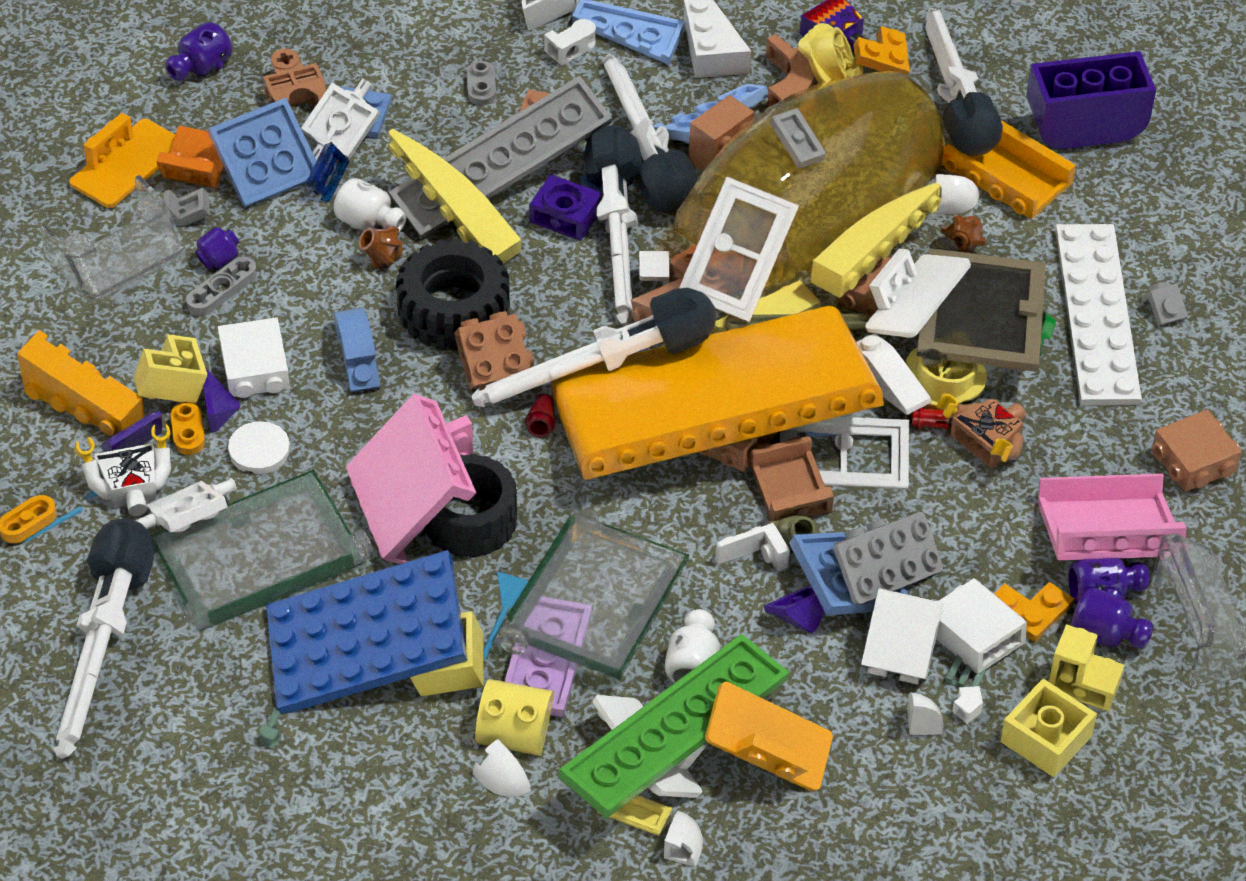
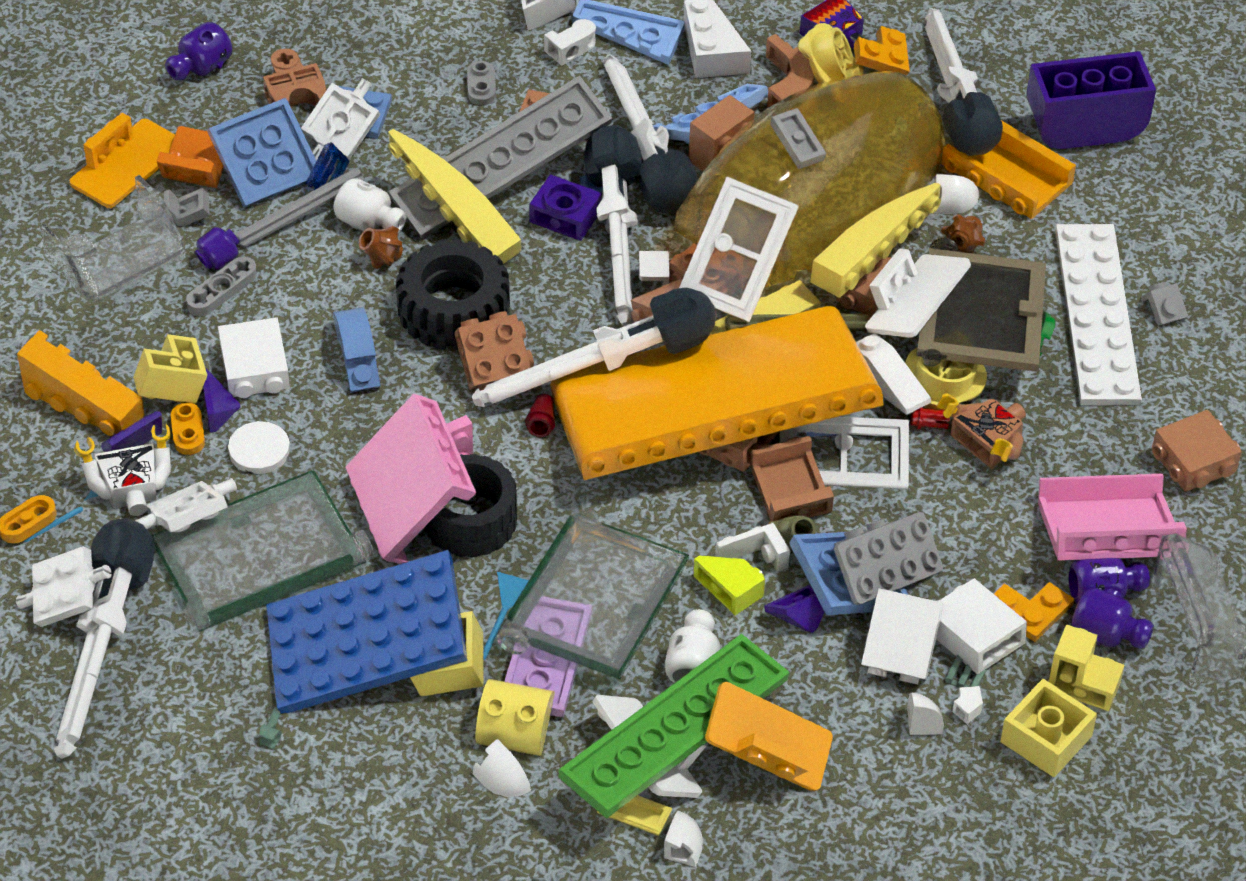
(63, 586): none -> white plate
(294, 210): none -> light grey axle
(730, 581): none -> neon yellow slope

